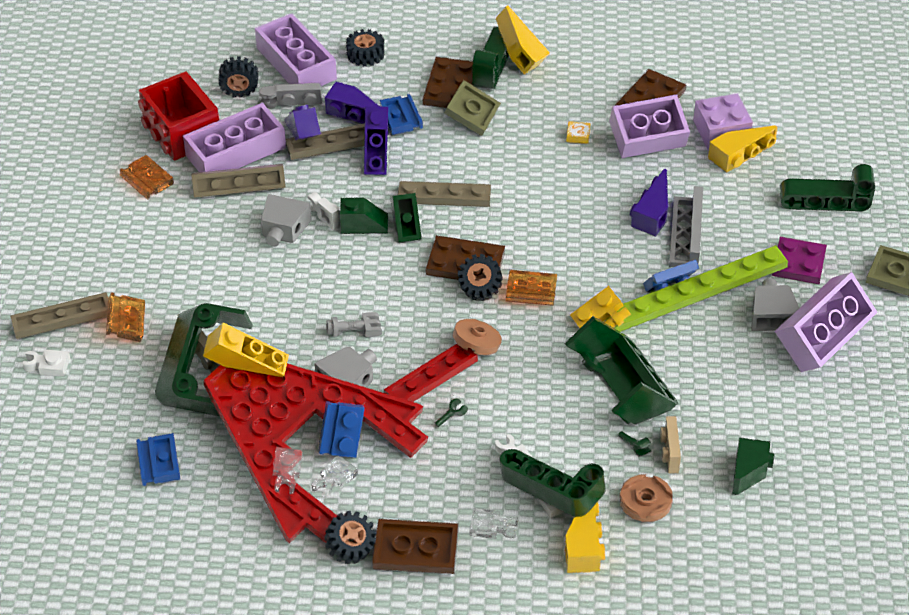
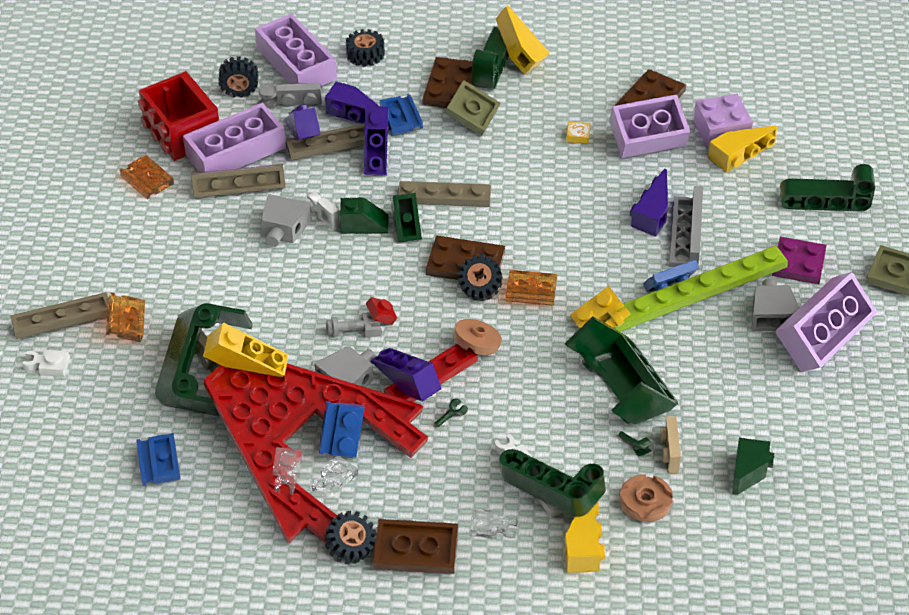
(381, 310): none -> red plate
(411, 374): none -> dark purple slope

